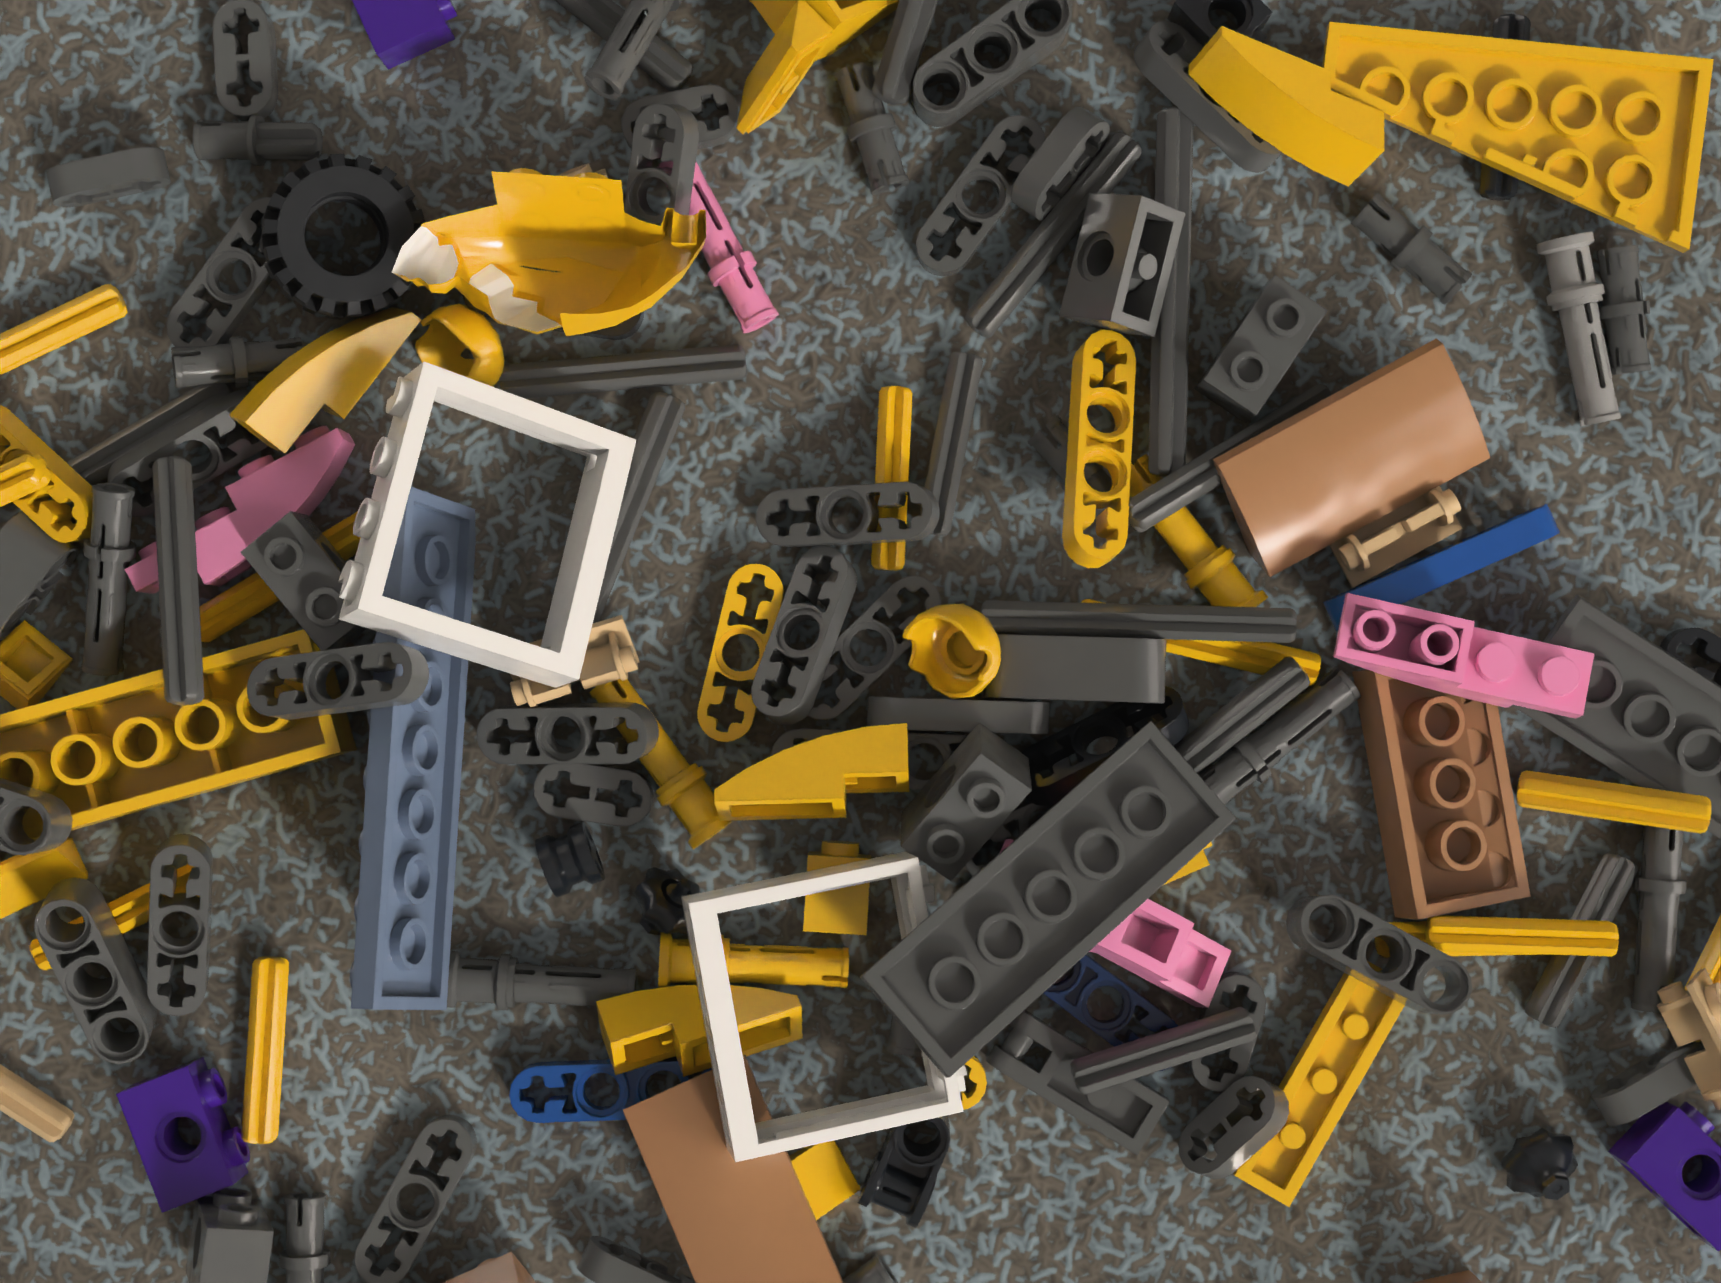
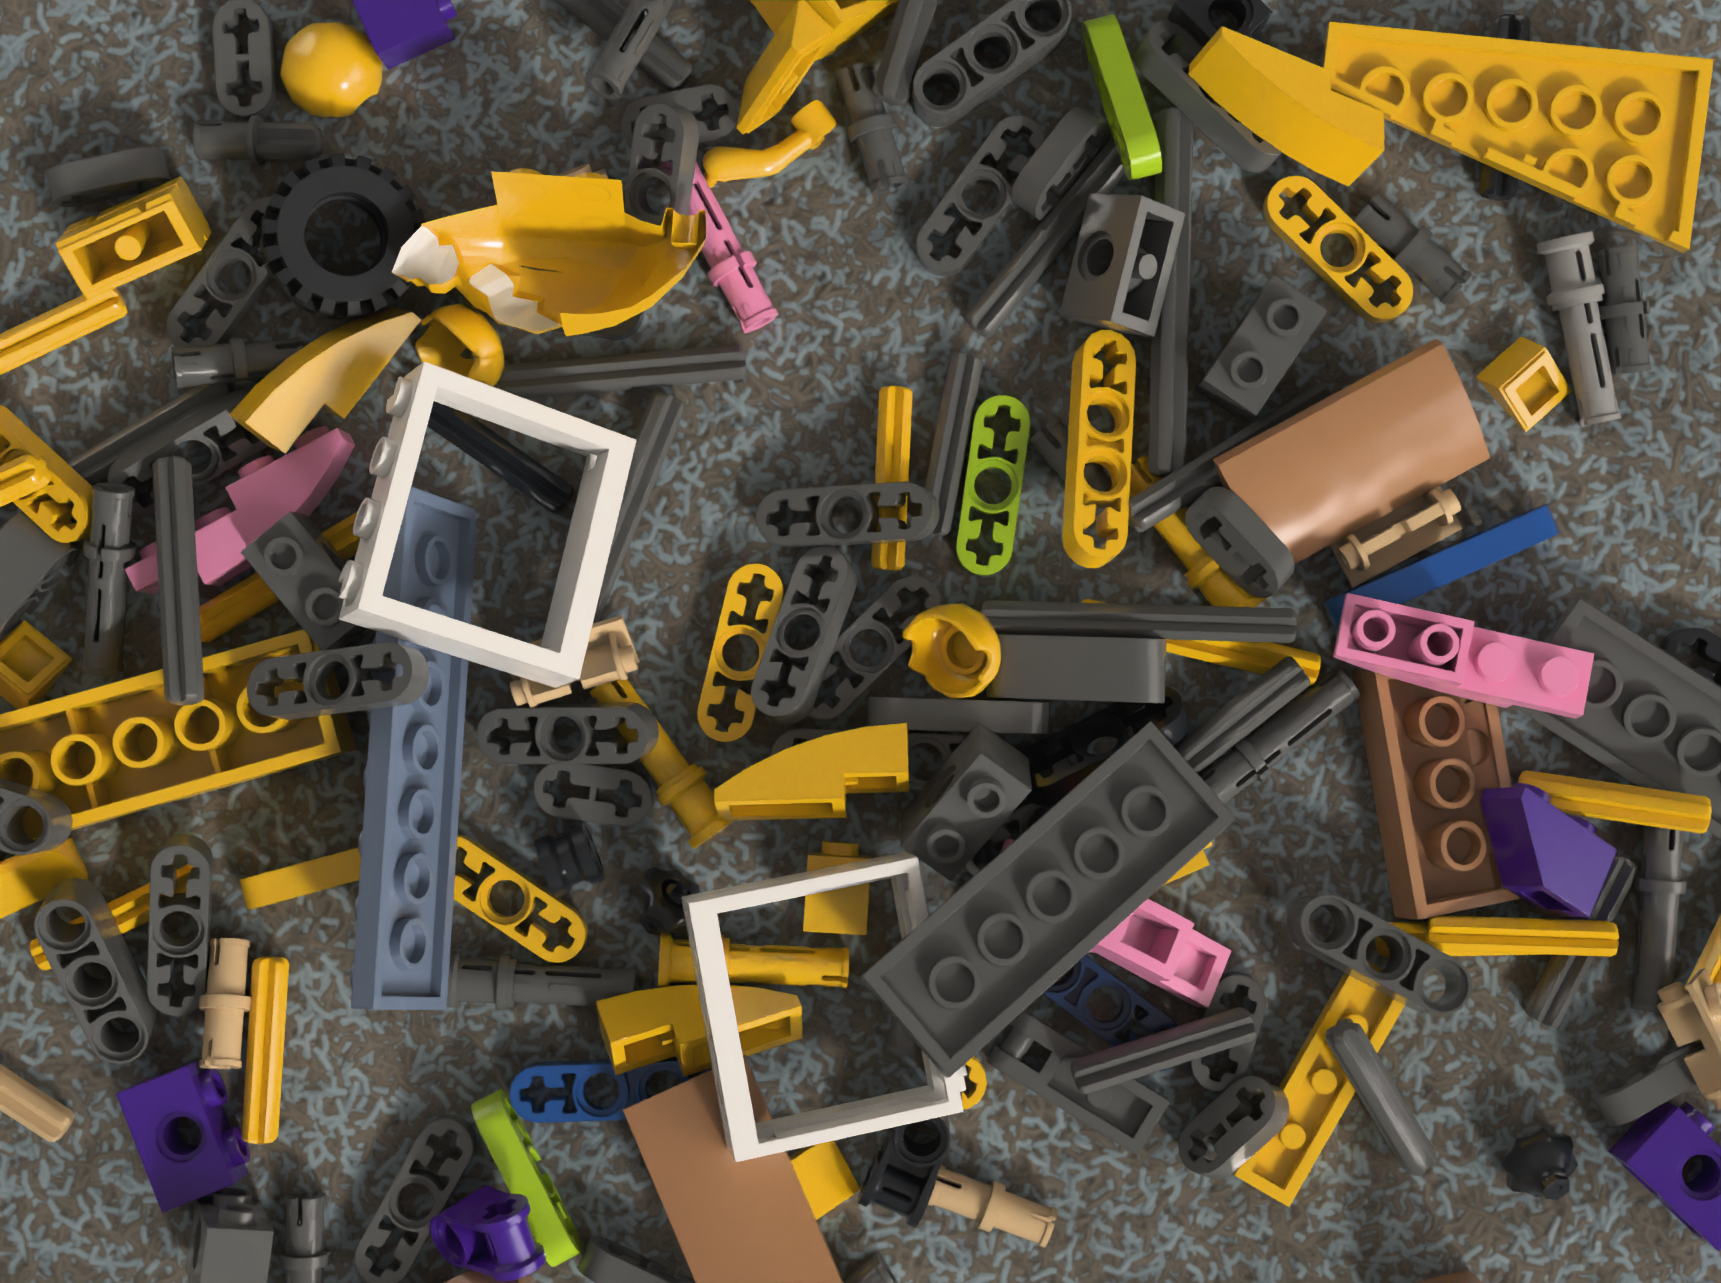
(134, 238): none -> yellow brick
(225, 1003): none -> tan pin
(301, 879): none -> yellow beam
(330, 69): none -> yellow hair
(488, 1235): none -> dark purple piece
(501, 457): none -> black axle
(517, 1161): none -> lime beam
(537, 936): none -> yellow beam
(741, 163): none -> yellow piece
(993, 1206): none -> tan pin
(1014, 442): none -> lime beam
(1121, 97): none -> lime beam
(1239, 542): none -> dark grey beam
(1363, 246): none -> yellow beam
(1381, 1096): none -> dark grey axle
(1525, 382): none -> yellow slope
(1544, 853): none -> dark purple slope

